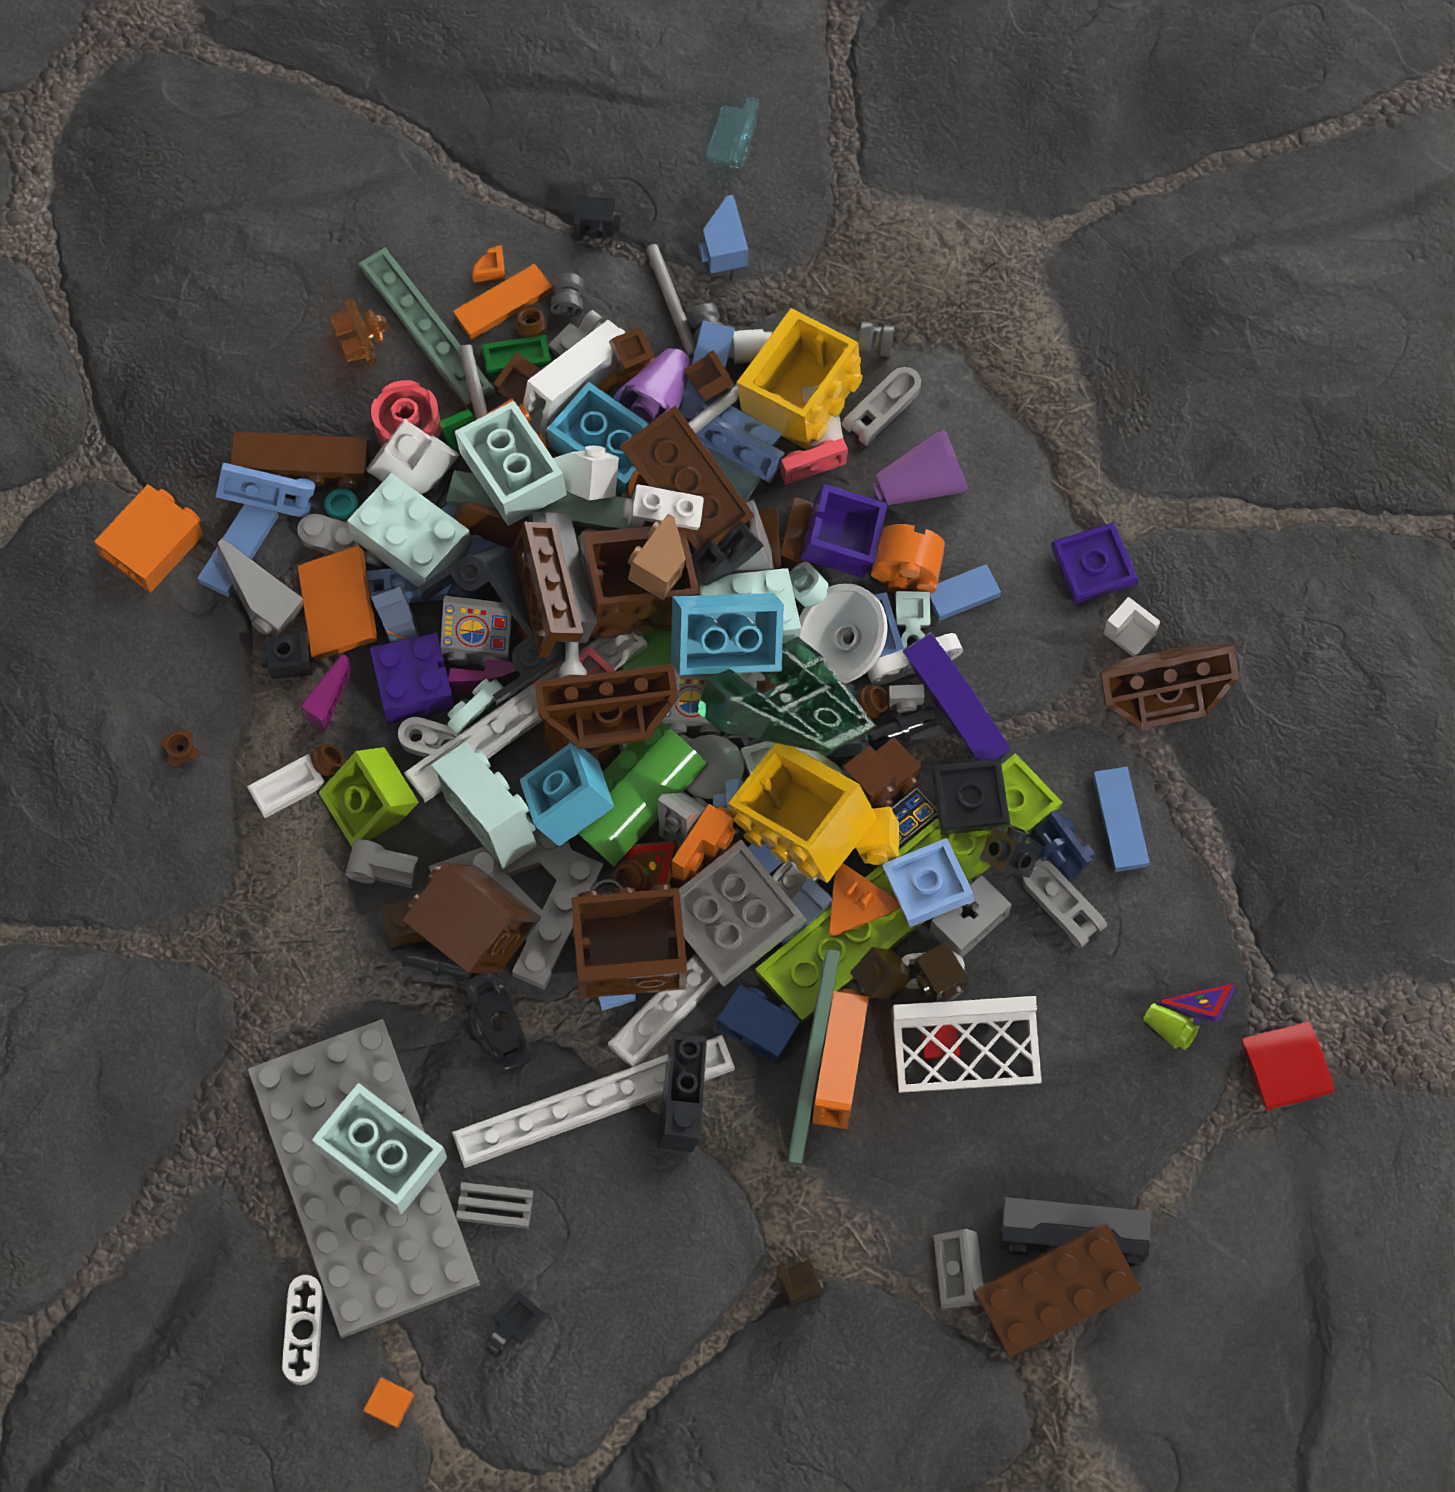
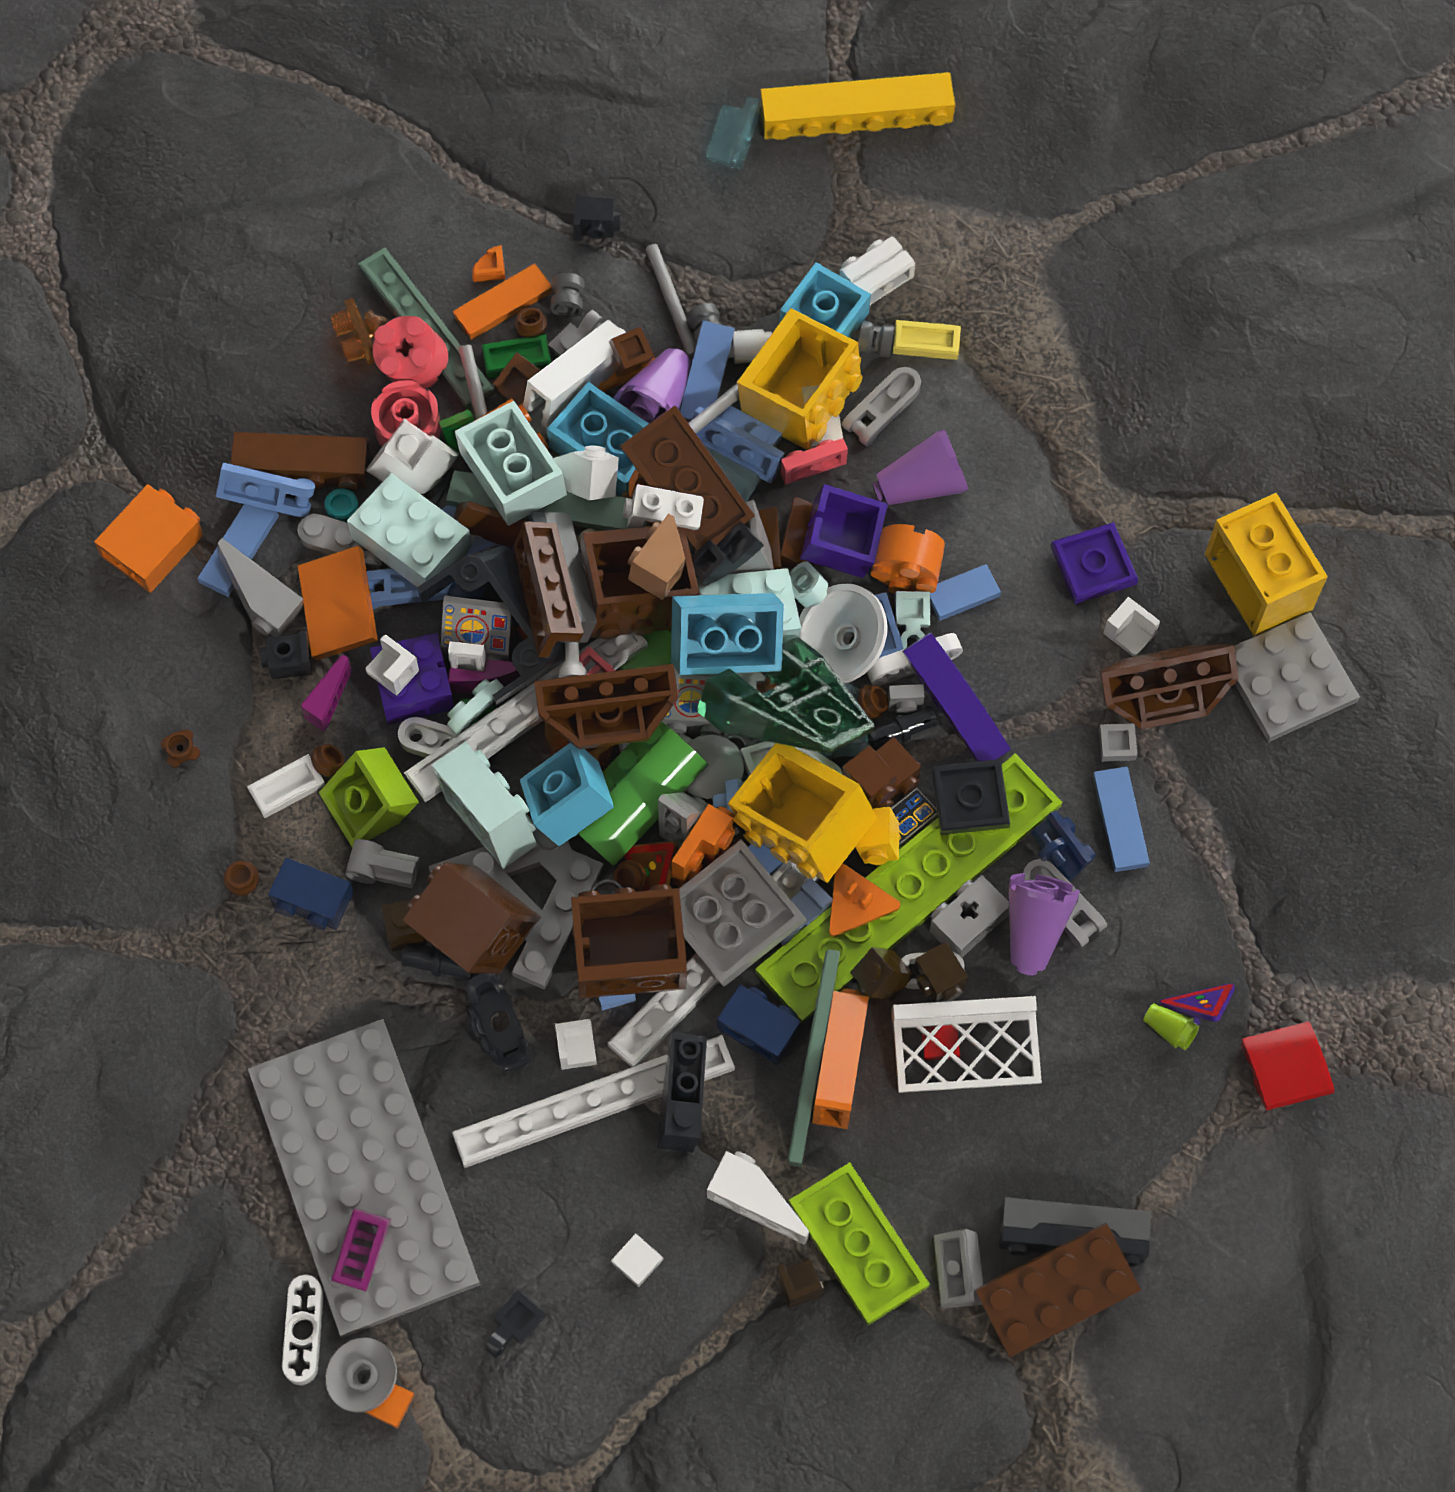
(241, 878): none -> reddish brown plate
(310, 894): none -> dark blue brick
(346, 1373): none -> light grey dish
(378, 1239): none -> magenta slope
(379, 1148): light aqua brick -> none
(393, 666): none -> white panel
(395, 613): sand blue leg -> none
(410, 351): none -> coral brick
(467, 656): none -> white tile
(496, 1191): light grey tile -> none
(575, 1044): none -> white panel
(637, 1260): none -> white tile
(708, 377): reddish brown panel -> none
(724, 239): medium blue slope -> none
(749, 1192): none -> white slope
(829, 301): none -> medium azure brick
(857, 106): none -> yellow brick
(859, 1244): none -> lime plate
(879, 269): none -> white brick
(926, 339): none -> light yellow tile
(928, 882): light blue plate -> none
(1011, 852): black brick -> none
(1037, 919): none -> medium lavender cone
(1117, 742): none -> light grey plate
(1265, 564): none -> yellow container
(1291, 677): none -> light grey plate

